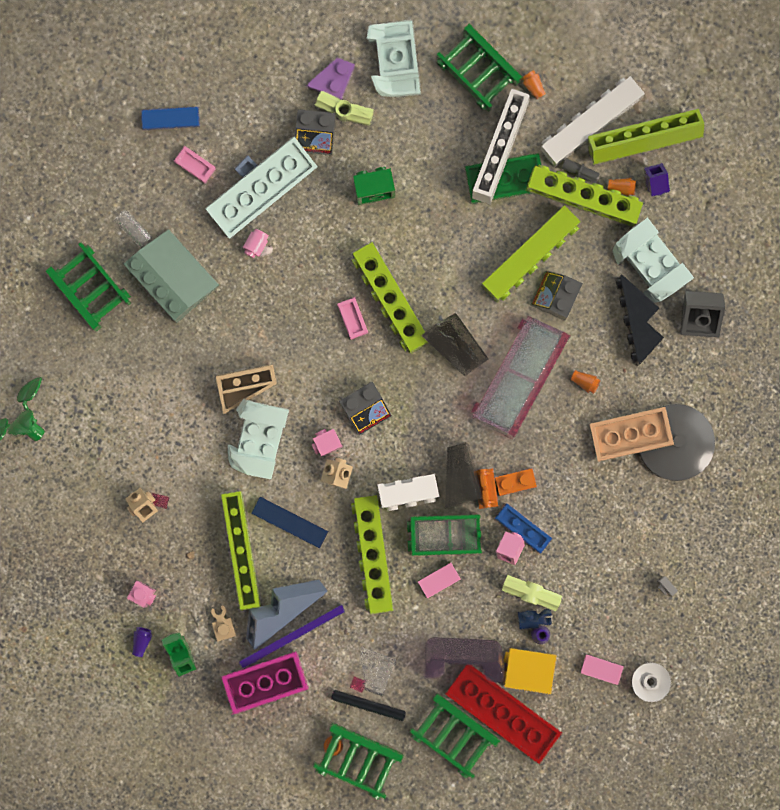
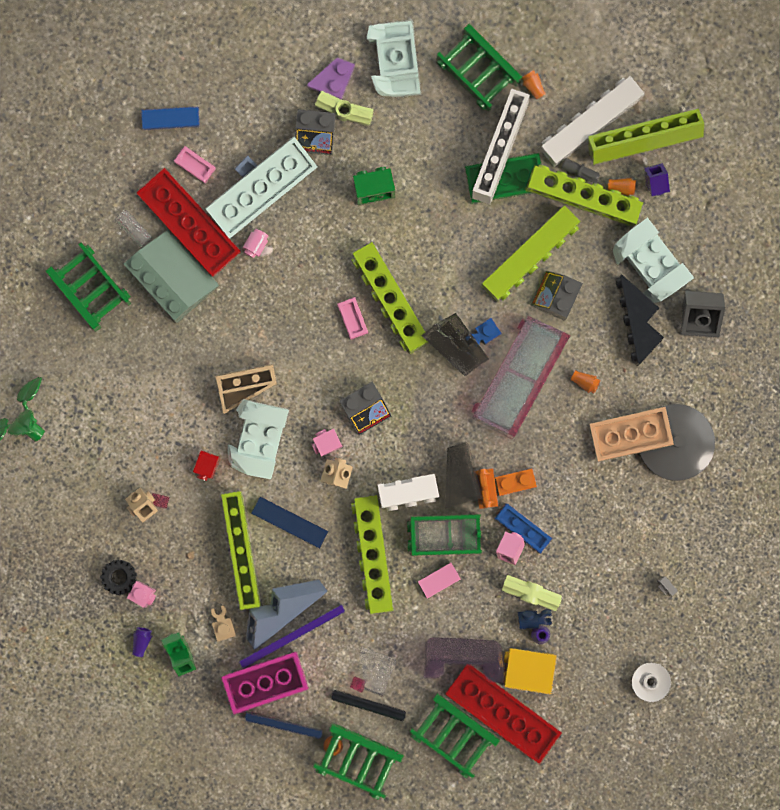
(107, 577): none -> black tyre
(188, 222): none -> red plate
(206, 465): none -> red brick
(283, 725): none -> dark blue tile
(486, 331): none -> blue plate
(601, 669): bright pink tile -> none

